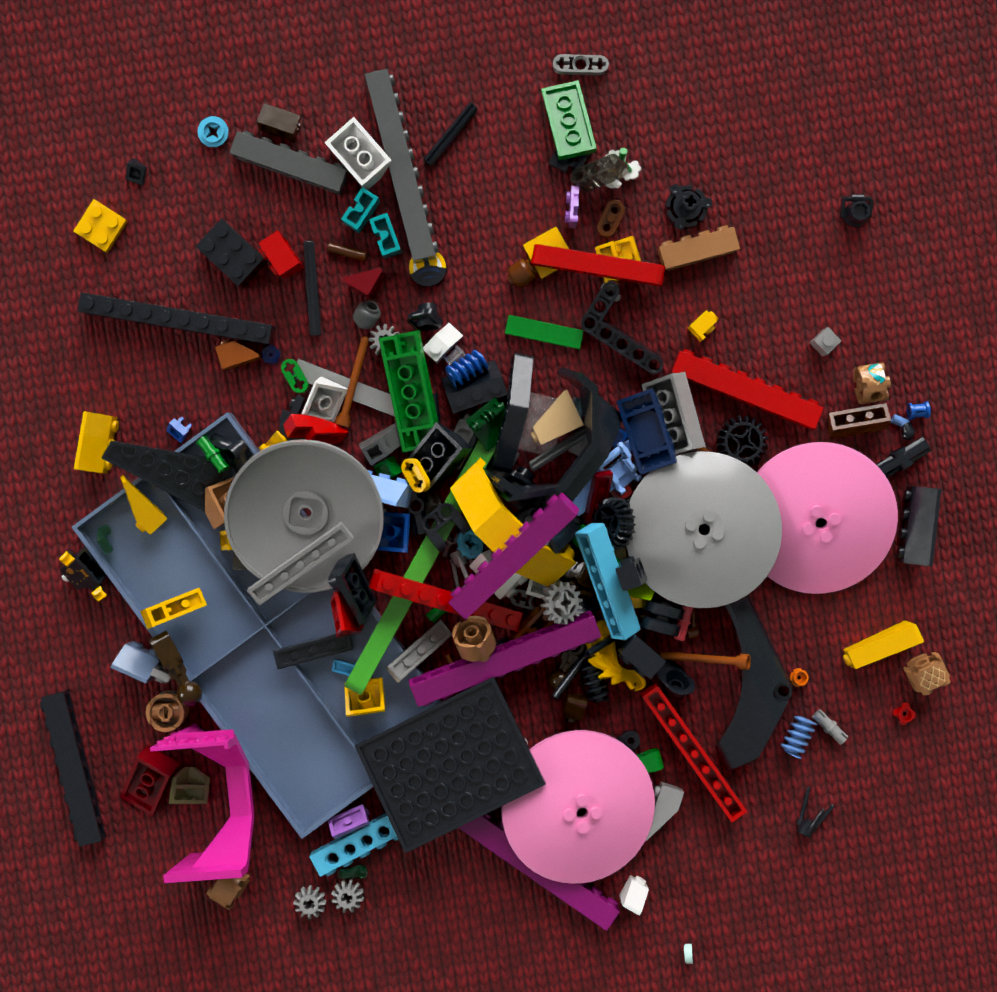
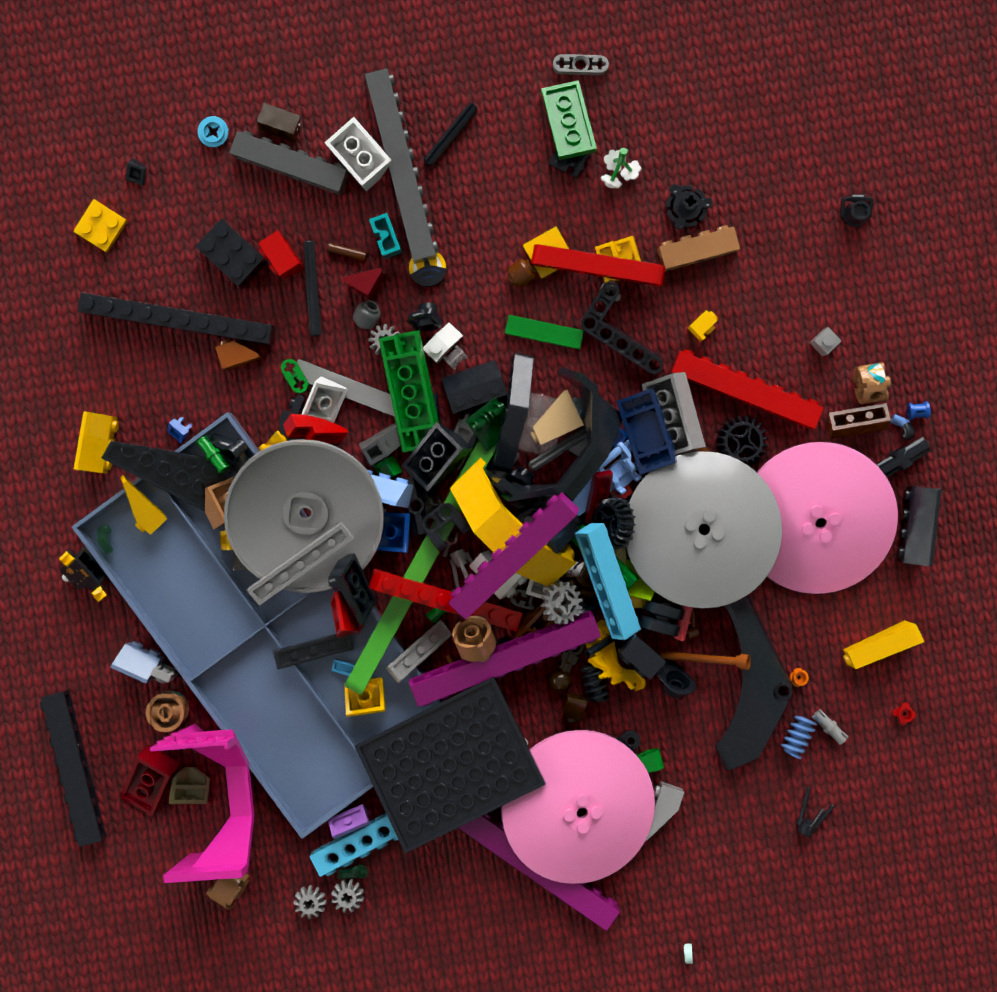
(173, 608): yellow slope -> none
(189, 692): dark brown beam -> none
(270, 349): clear blue plate -> none
(344, 417): dark orange piece -> none
(365, 206): teal brick -> none
(416, 474): yellow beam -> none
(465, 367): blue piece -> none
(473, 540): medium azure gear -> none
(569, 677): black piece -> none
(573, 198): medium lavender wing -> none
(599, 173): clear smoke beam -> none
(610, 219): reddish brown plate -> none
(631, 573): black brick -> none
(634, 894): white slope -> none
(693, 752): red brick -> none
(927, 673): medium nougat brick -> none

